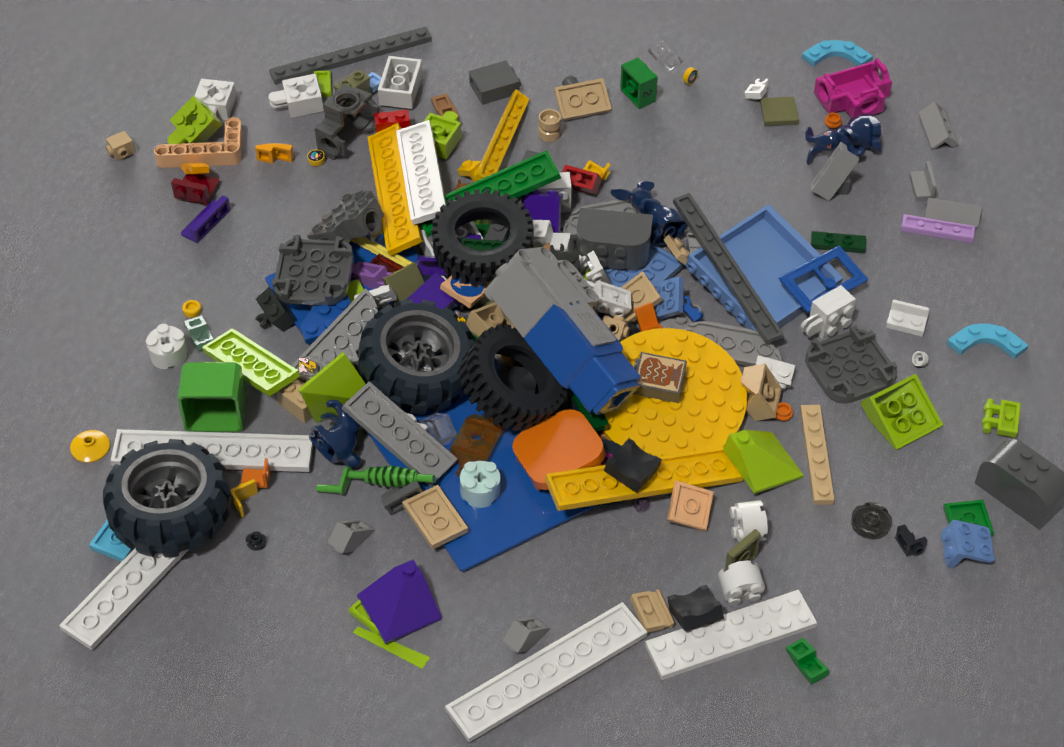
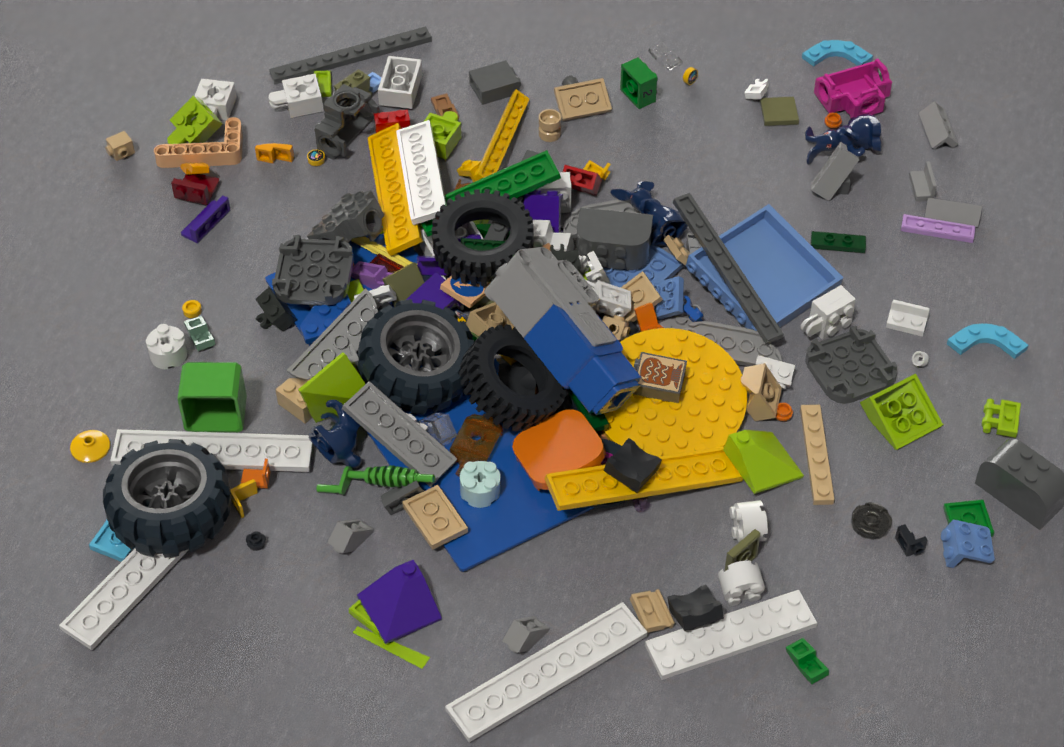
(258, 365): lime plate -> none
(308, 366): tile -> none
(690, 506): light nougat tile -> none
(837, 252): blue door -> none

